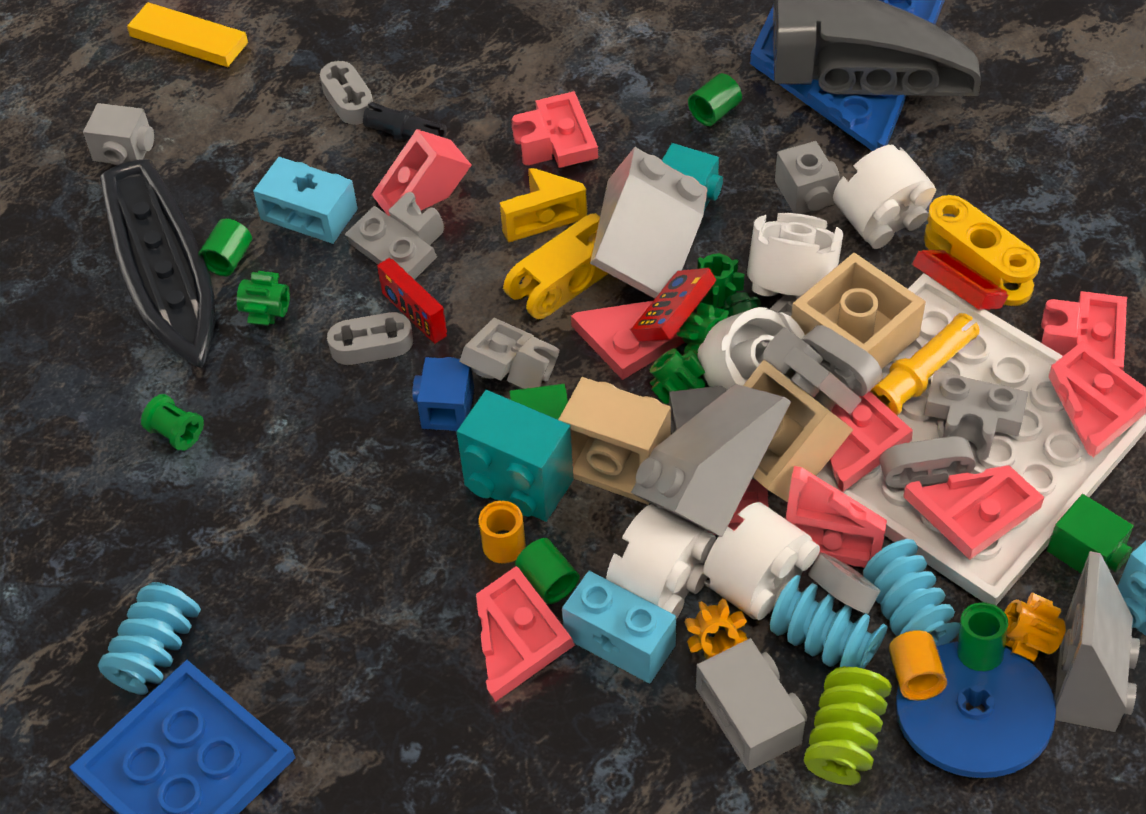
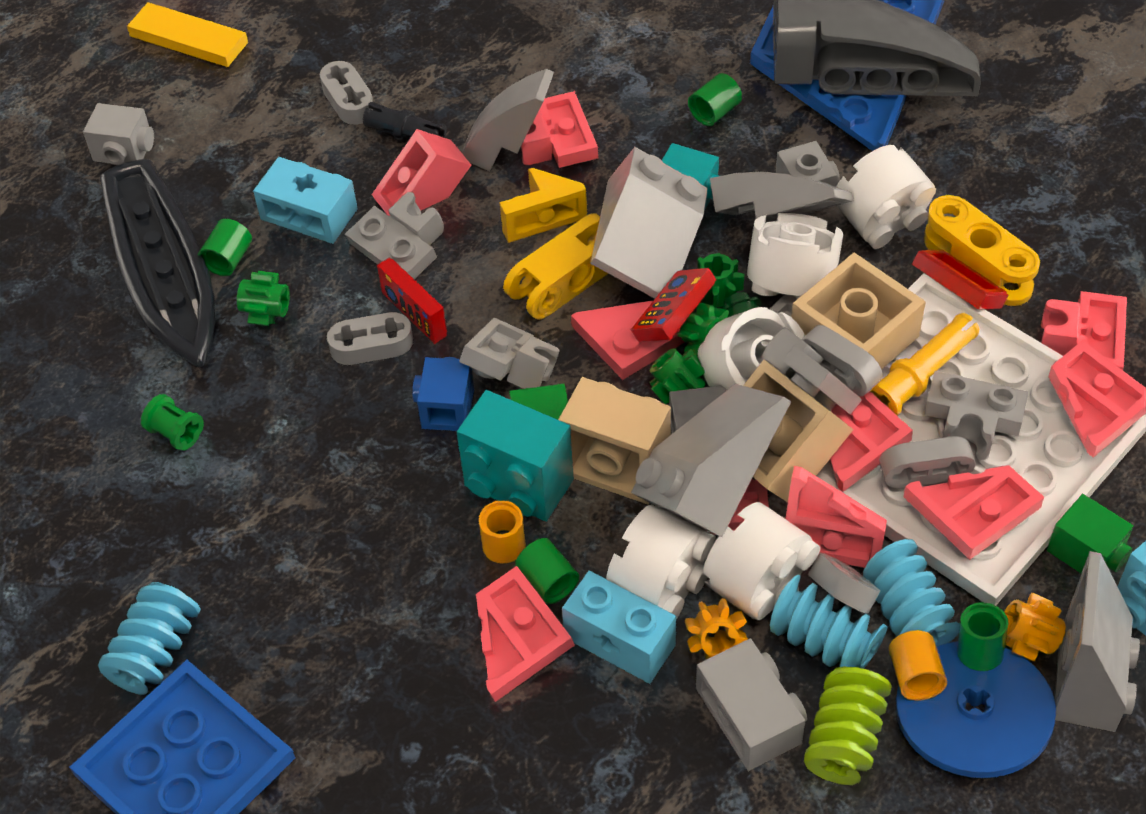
(506, 120): none -> light grey slope
(773, 194): none -> light grey slope

